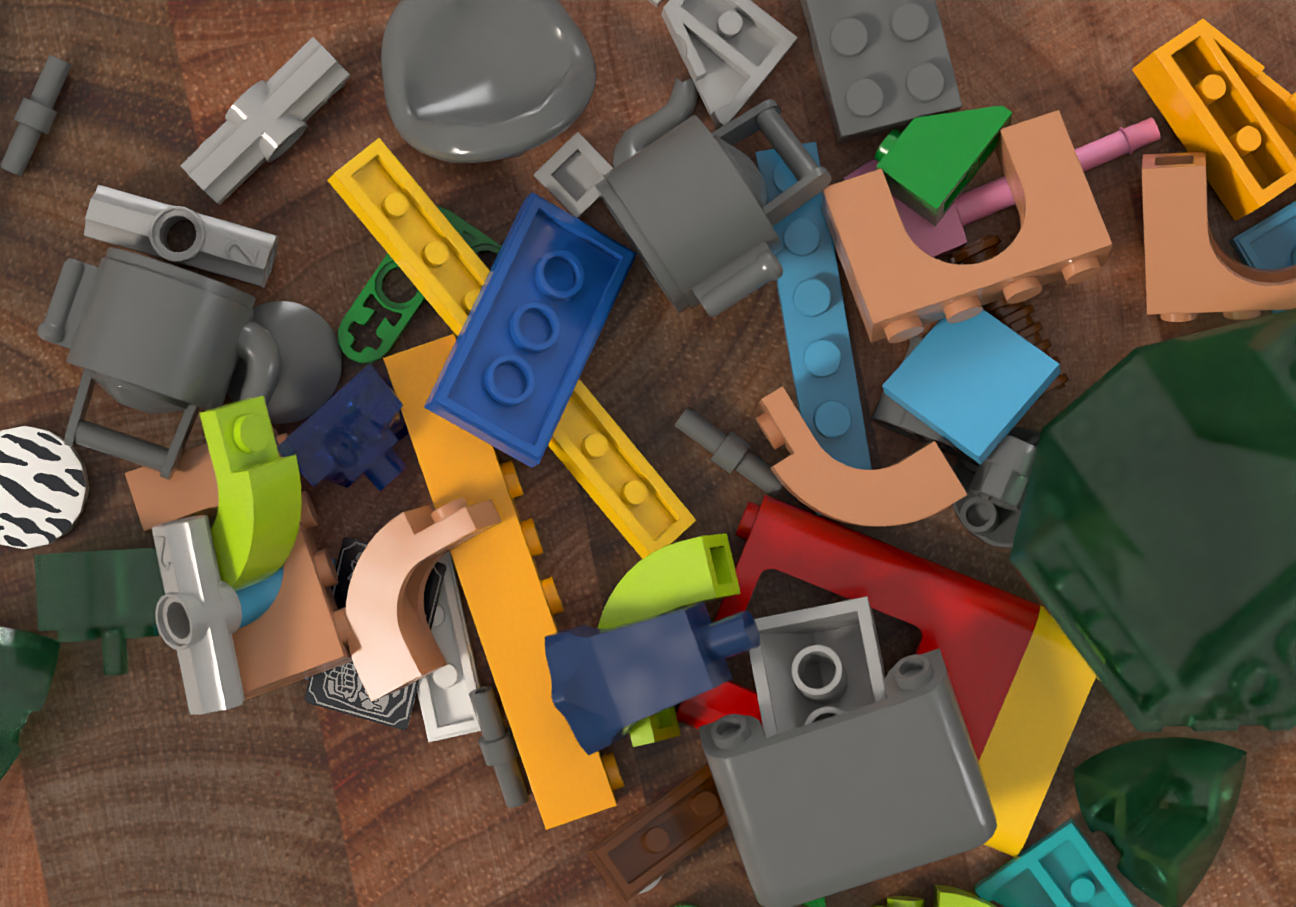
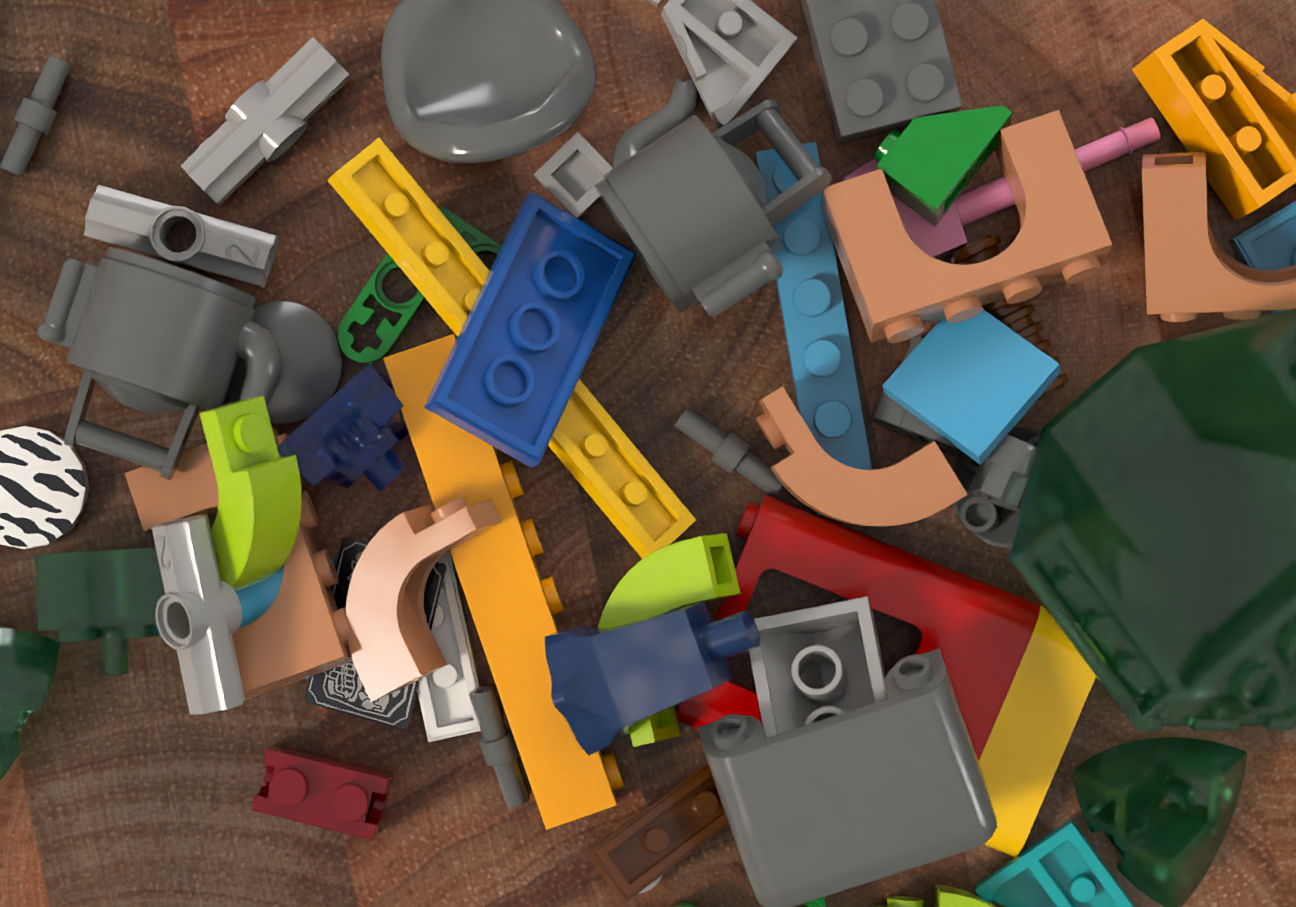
(323, 791): none -> dark red brick

